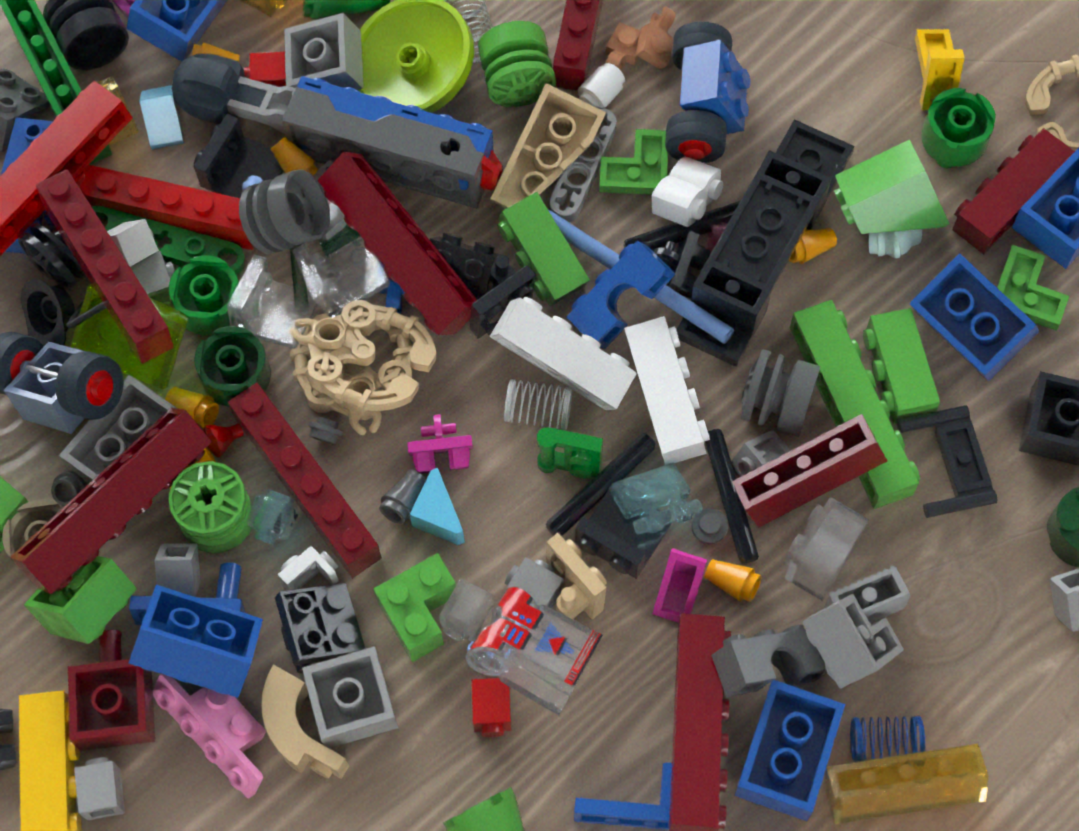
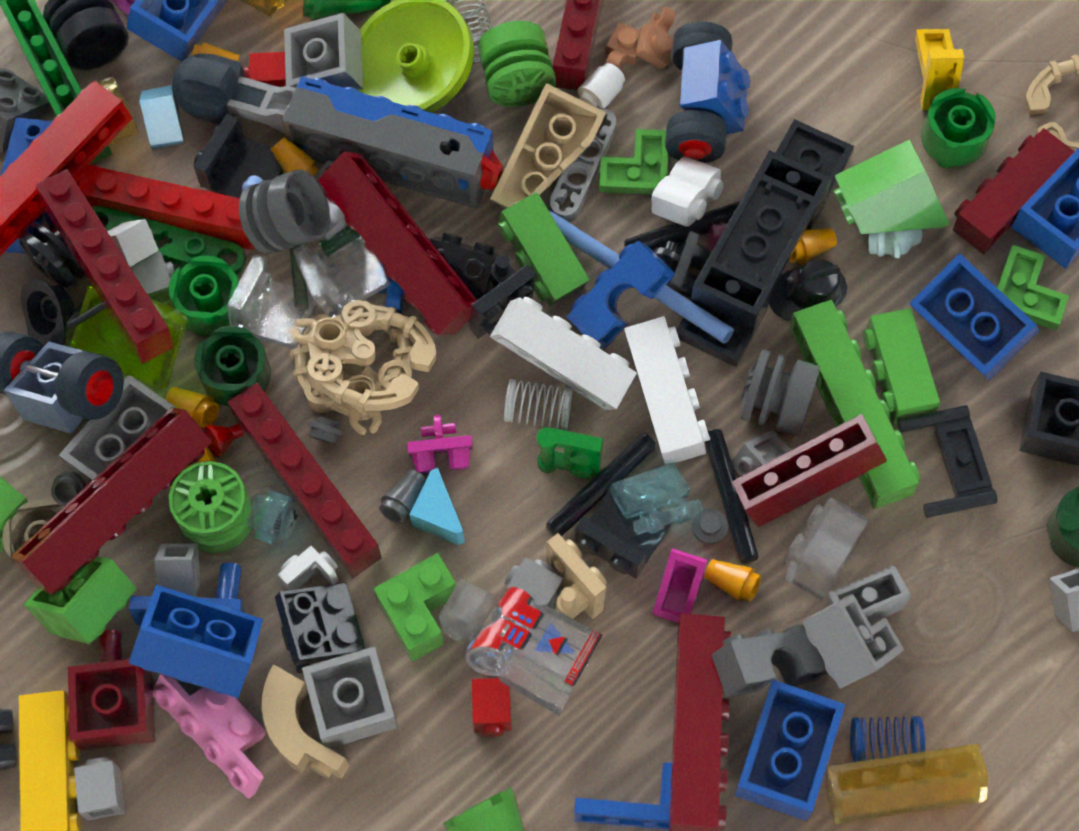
(807, 286): none -> black piece

